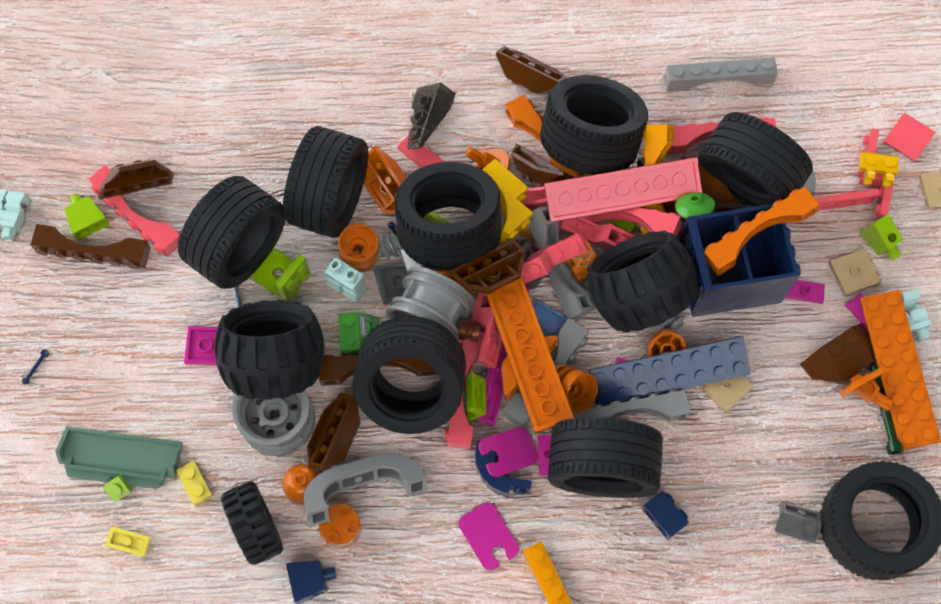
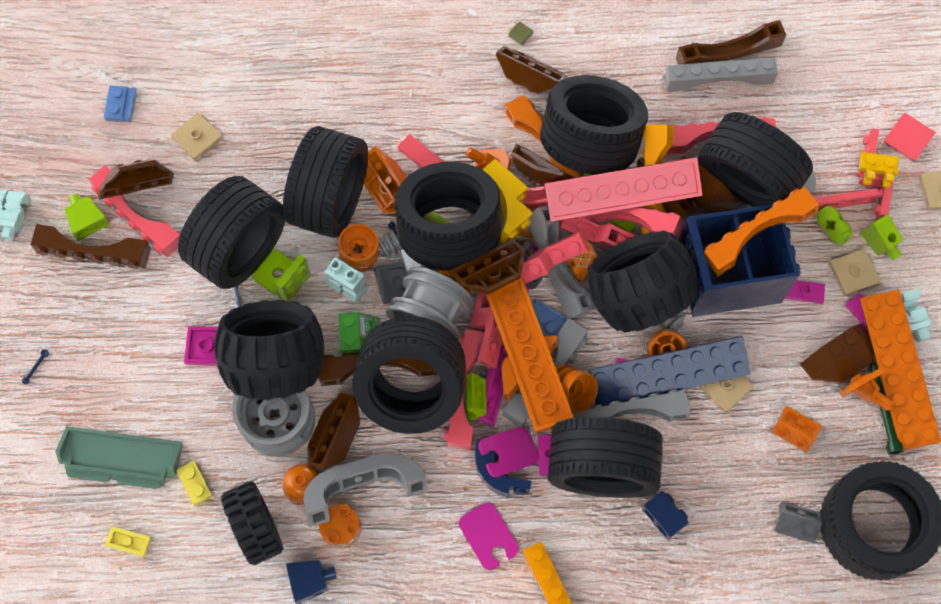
(117, 488): lime plate -> none
(120, 103): none -> medium blue plate
(196, 136): none -> tan plate
(430, 107): clear smoke wedge -> none
(467, 331): copper wheel -> none
(520, 33): none -> olive tile
(694, 204): bright green dish -> none
(761, 39): none -> reddish brown arch
(796, 429): none -> orange bracket
(842, 231): none -> lime piece

